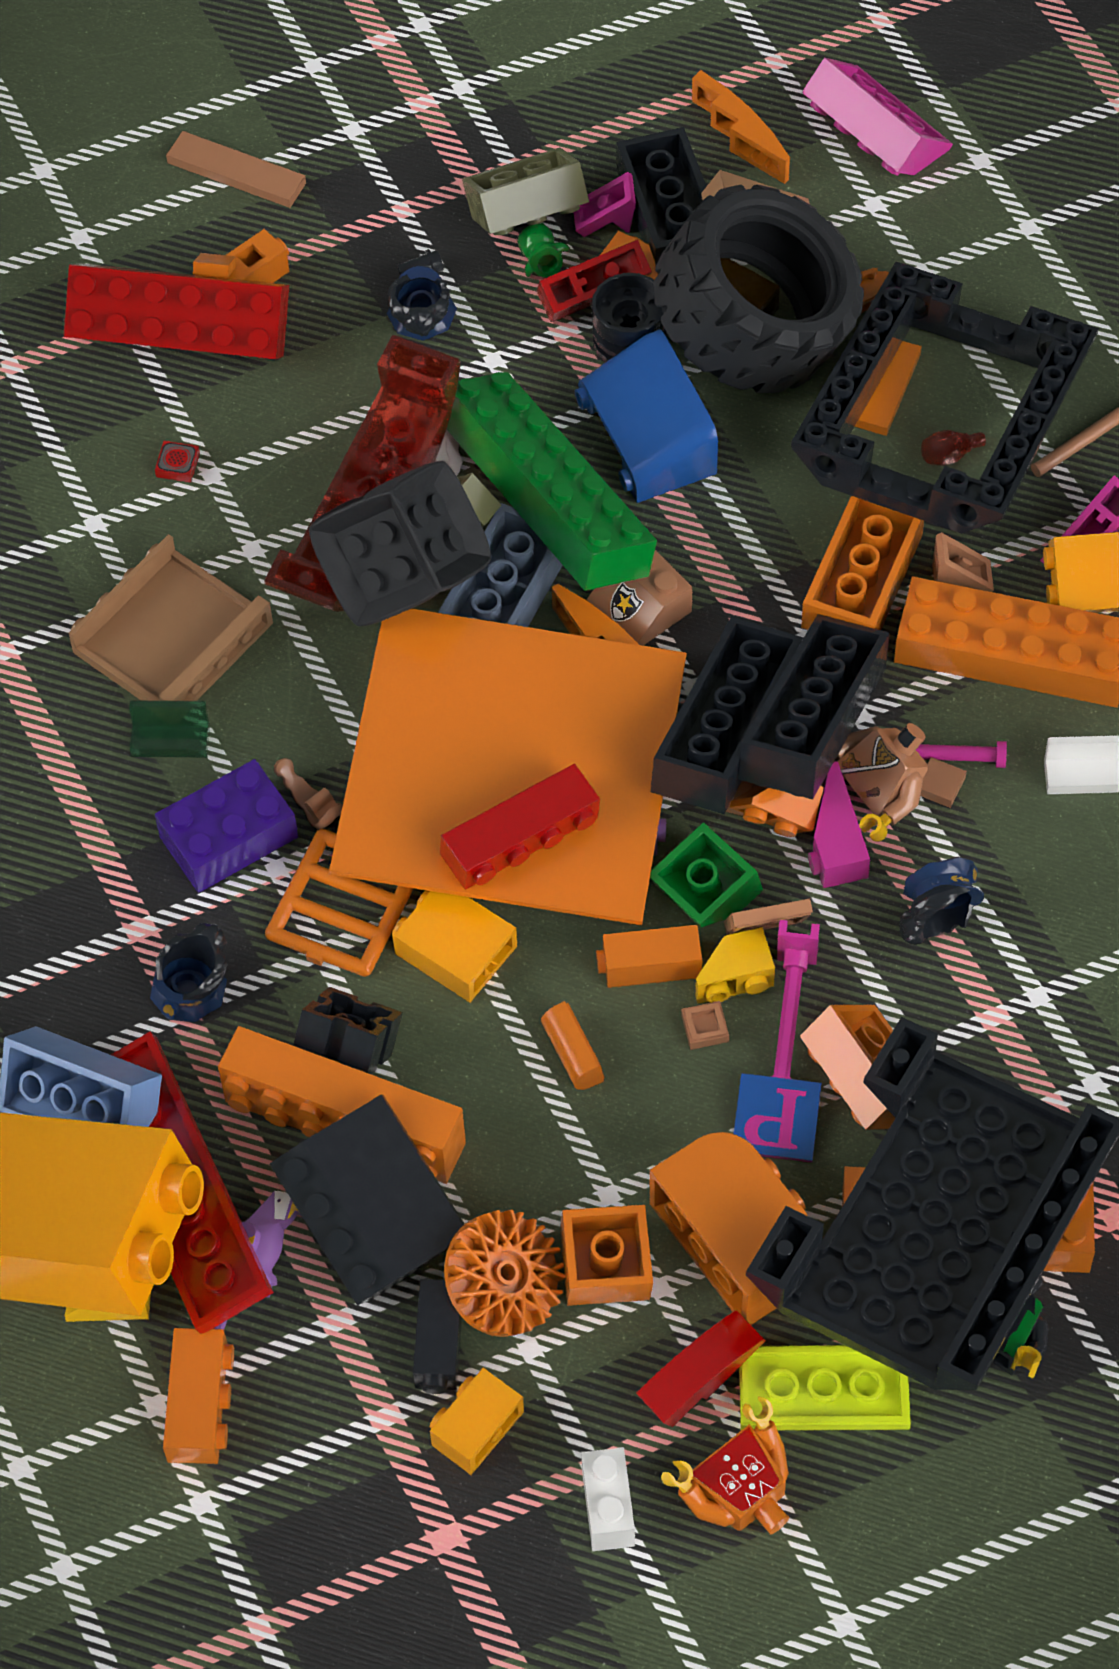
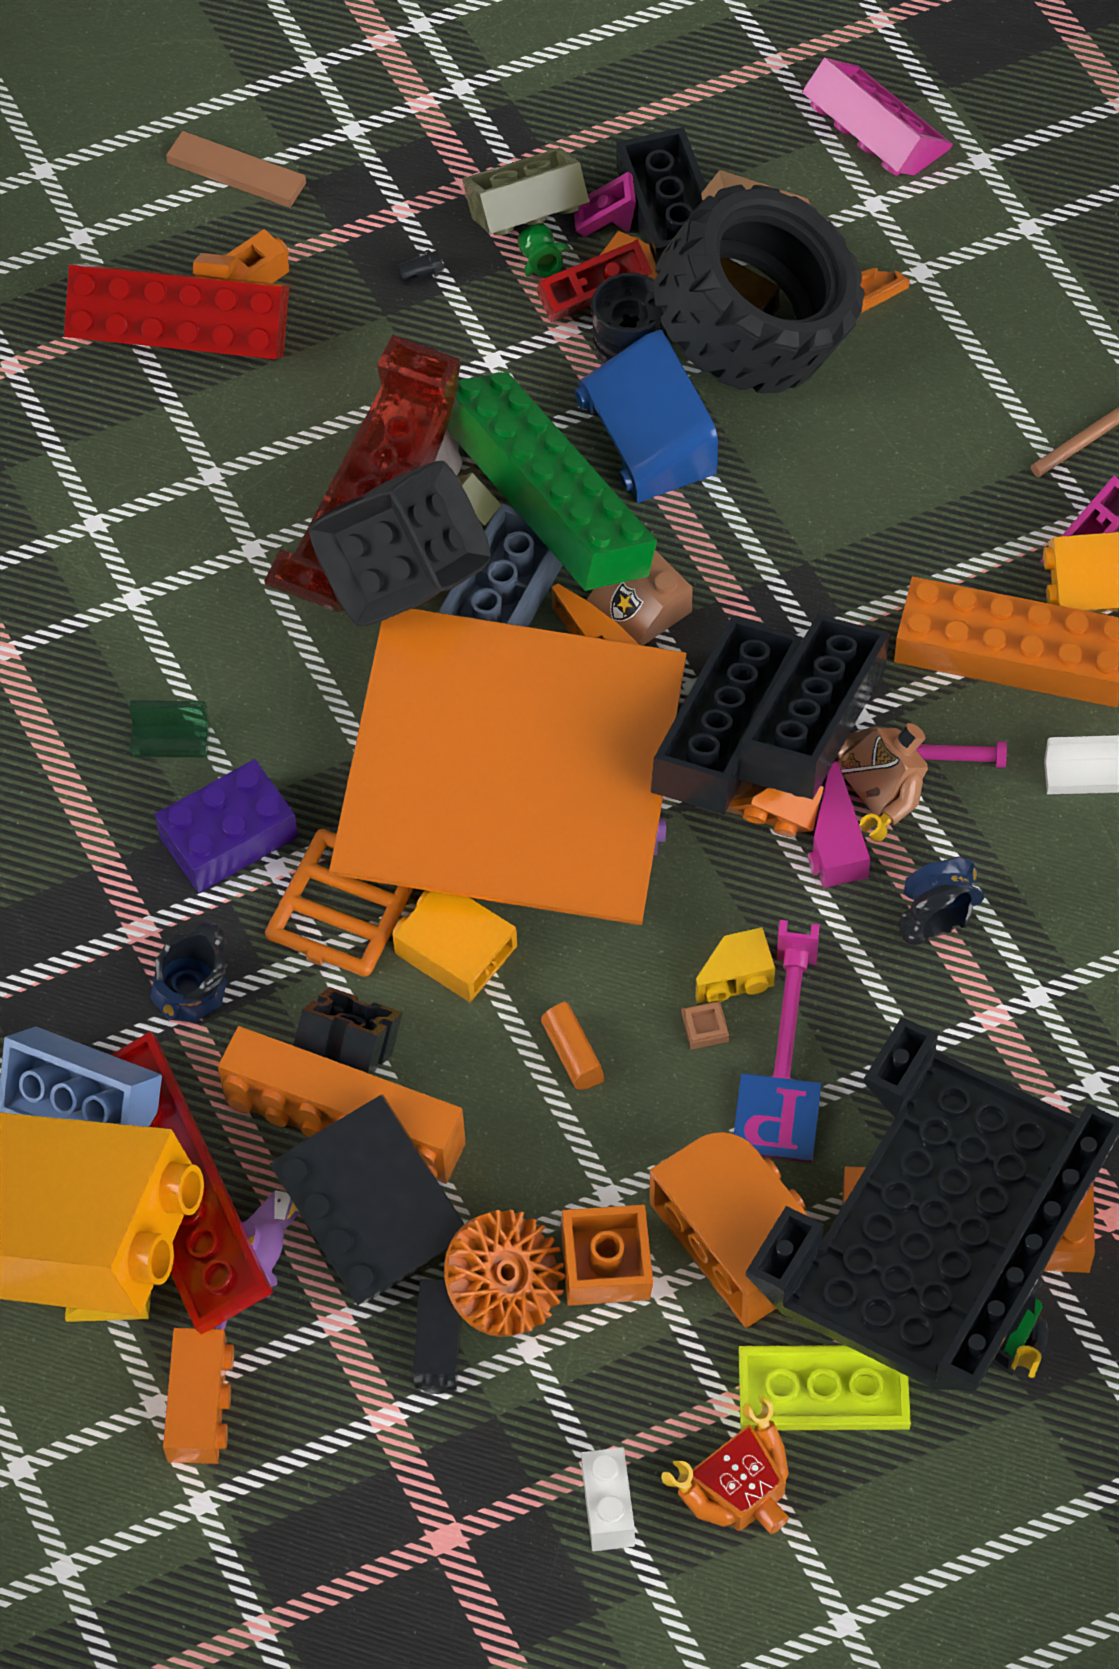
(168, 628): medium nougat panel -> none
(177, 461): red tile -> none
(317, 805): nougat piece -> none
(420, 304): piece -> none
(475, 1420): light orange brick -> none
(520, 827): red brick -> none
(650, 956): orange brick -> none
(700, 1368): red slope -> none
(707, 878): green slope -> none
(747, 132): orange slope -> none
(768, 916): nougat tile -> none
(845, 1046): slope -> none
(863, 565): orange brick -> none
(889, 393): orange tile -> none
(932, 304): black slope -> none
(942, 782): nougat tile -> none
(949, 446): clear red piece -> none
(960, 565): nougat slope -> none

